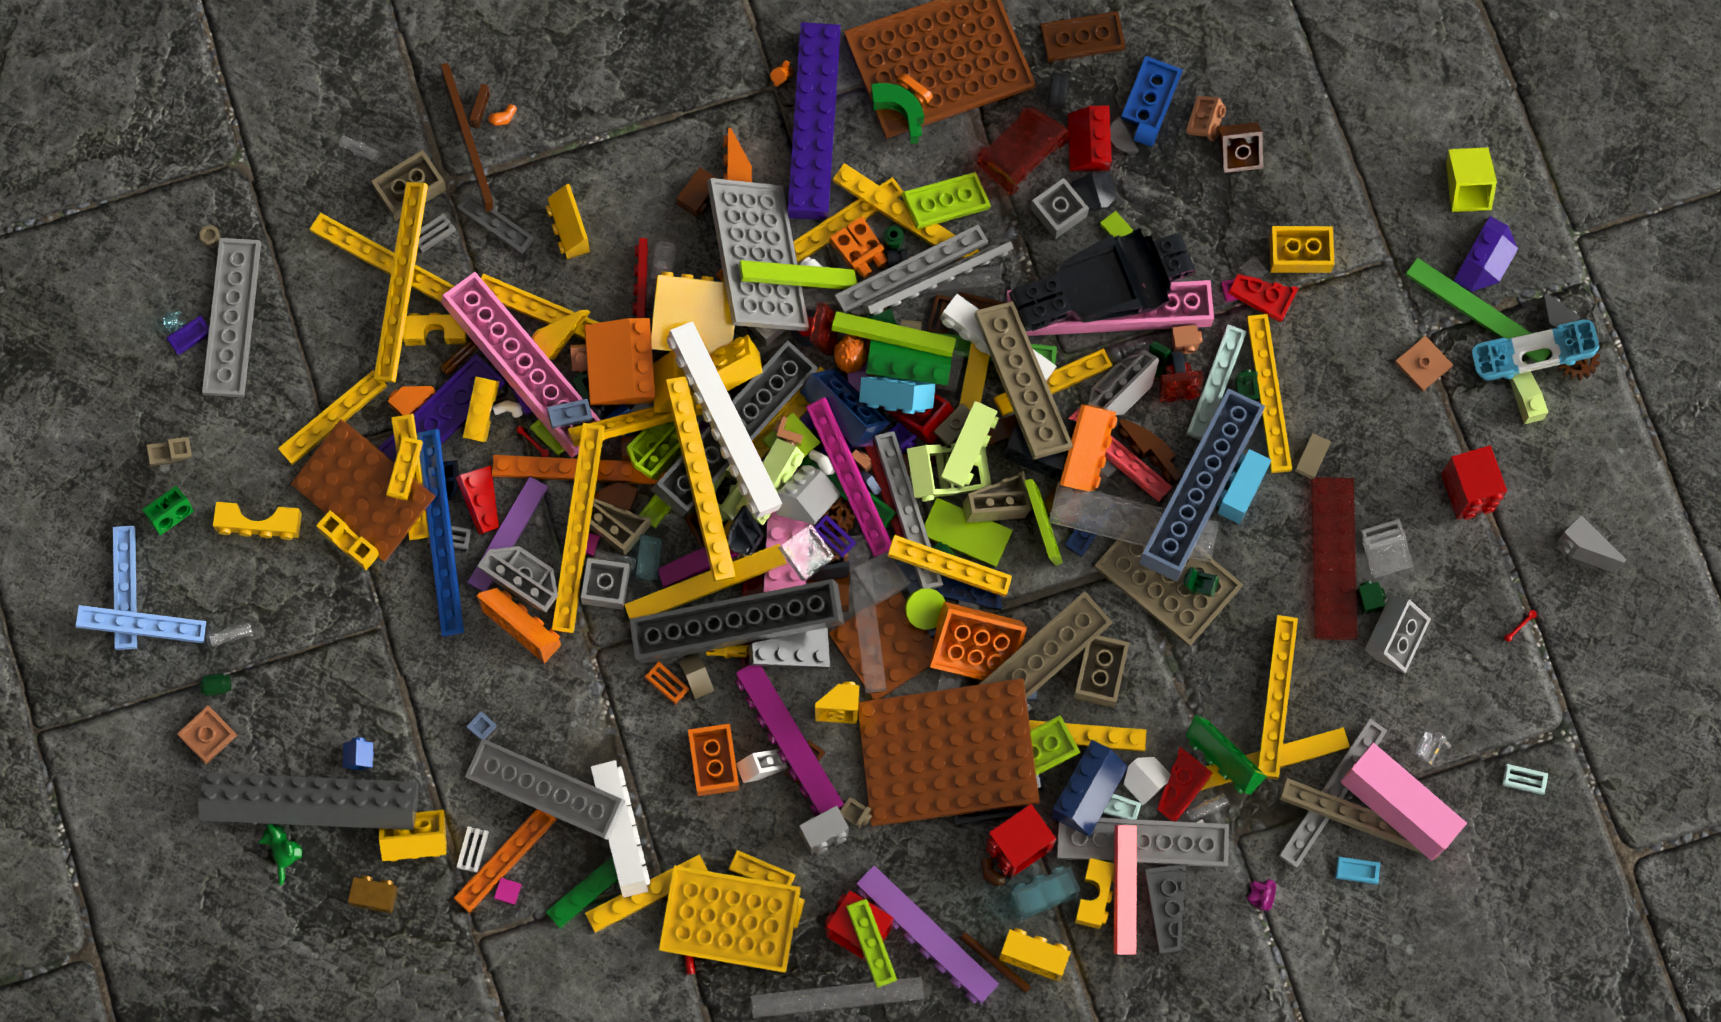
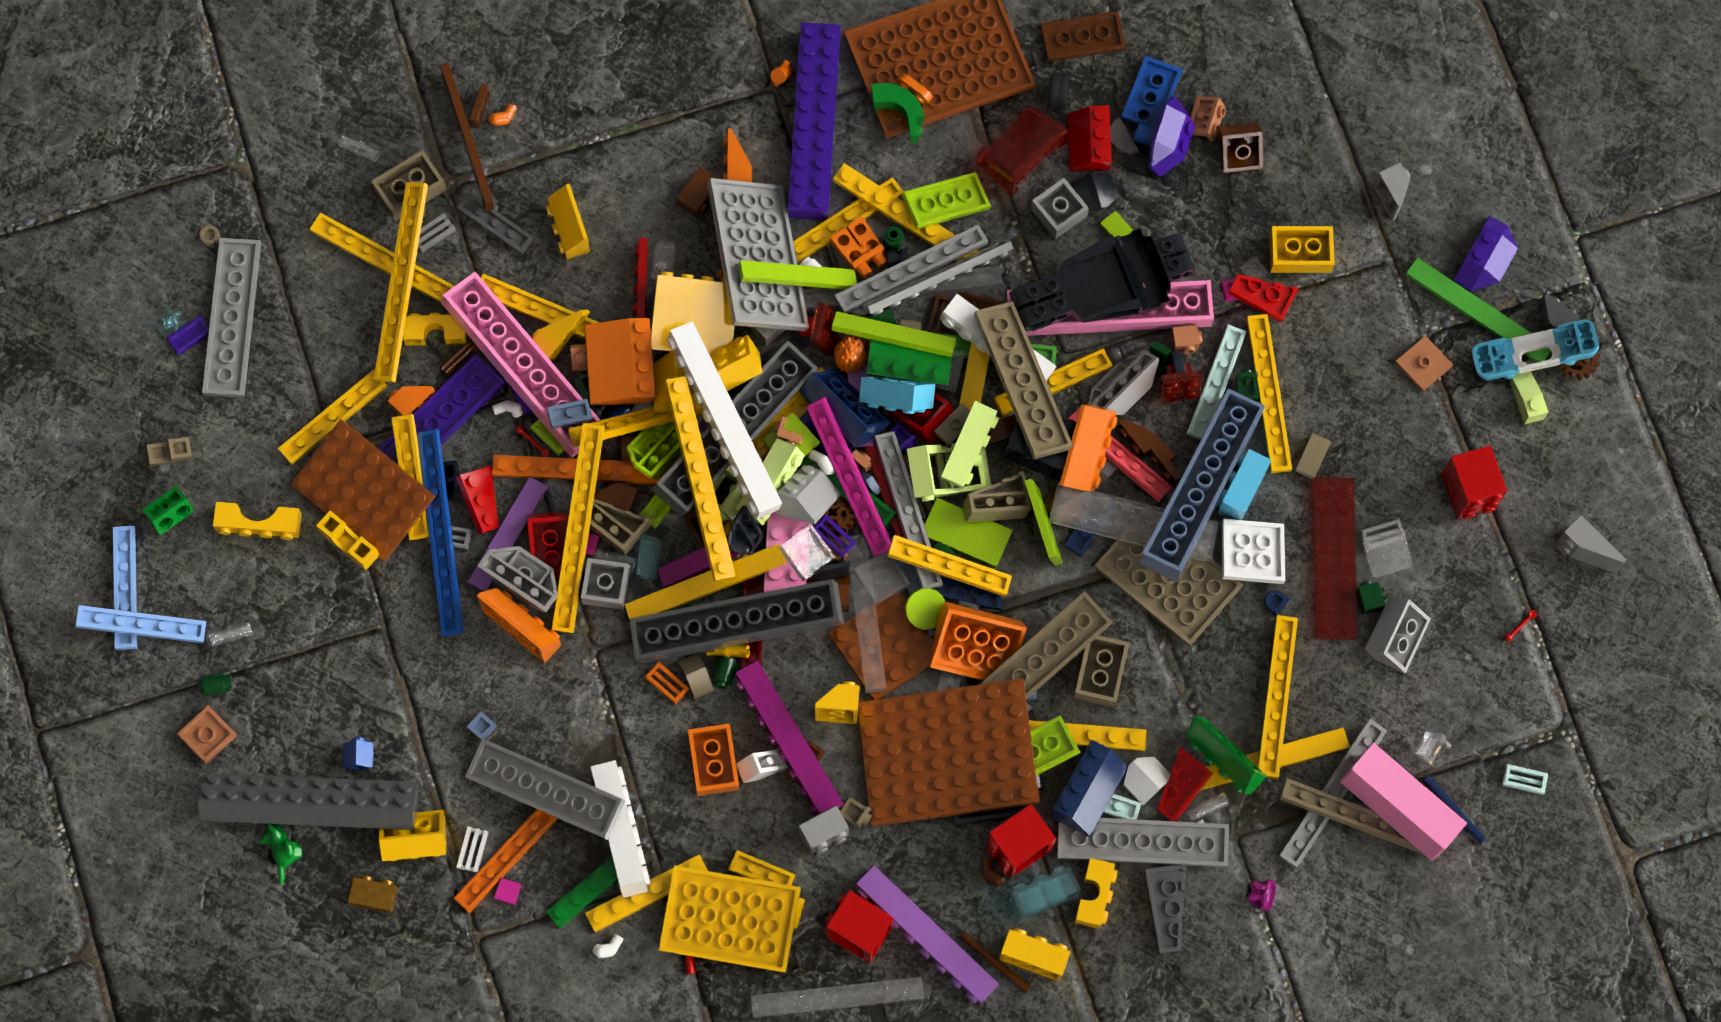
(404, 468): yellow tile -> none
(479, 411): yellow arch -> none
(548, 537): none -> red slope
(608, 950): none -> white arm
(724, 672): none -> dark green brick
(795, 651): wing -> none
(871, 943): lime tile -> none
(1125, 888): tile -> none
(1170, 137): none -> dark purple wedge
(1200, 583): dark green bracket -> none
(1253, 551): none -> white plate
(1275, 601): none -> dark blue tile
(1357, 870): medium azure tile -> none
(1392, 187): none -> light grey slope
(1445, 799): none -> dark blue bar
(1470, 179): neon yellow slope -> none

